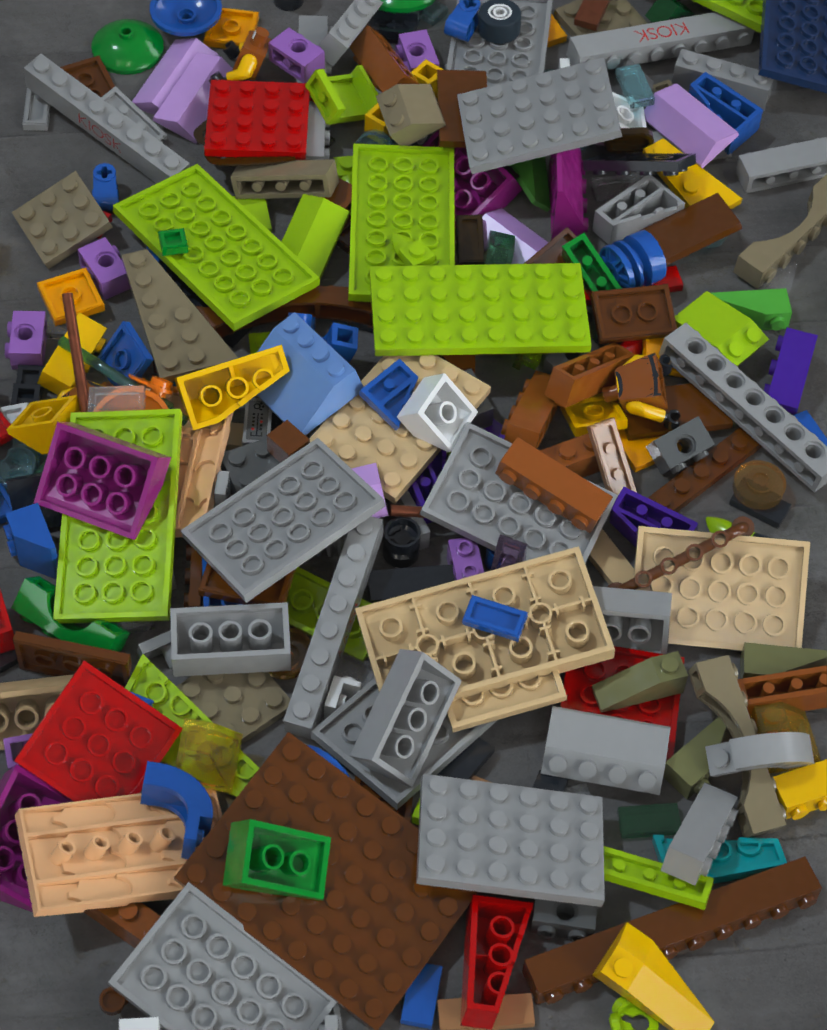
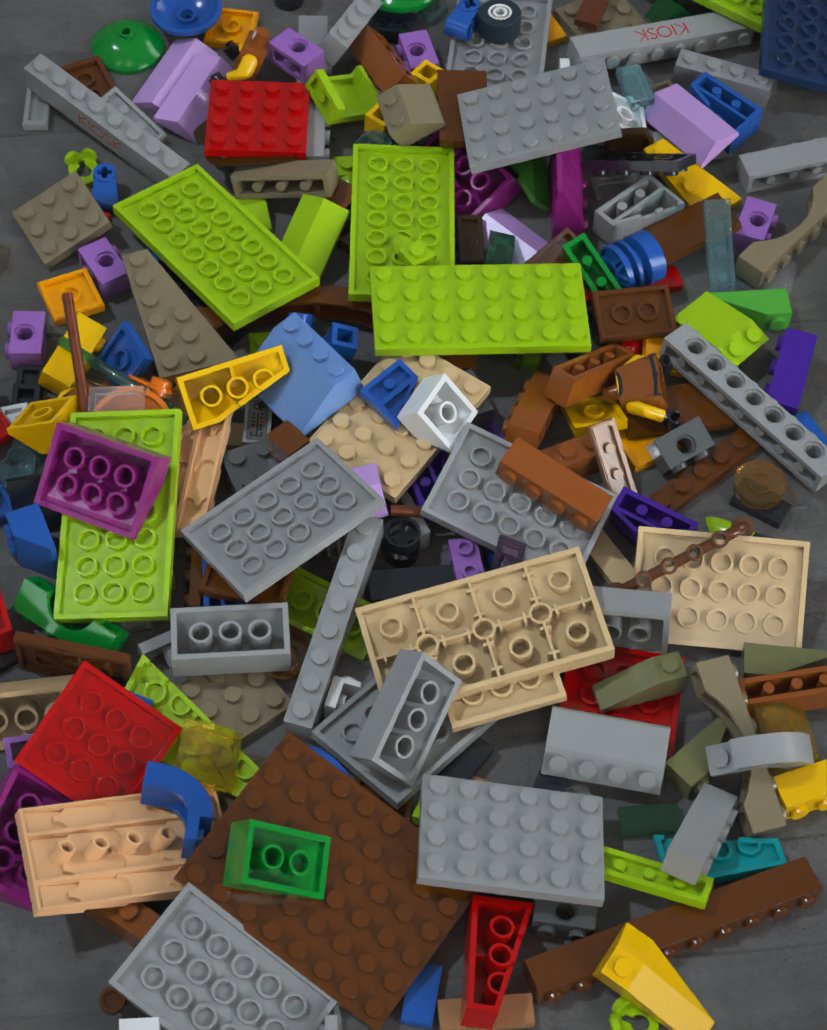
(87, 157): none -> lime piece
(173, 242): green tile -> none
(222, 487): light grey tile -> none
(495, 618): blue tile -> none
(719, 245): none -> clear light blue tile
(756, 222): none -> medium lavender brick

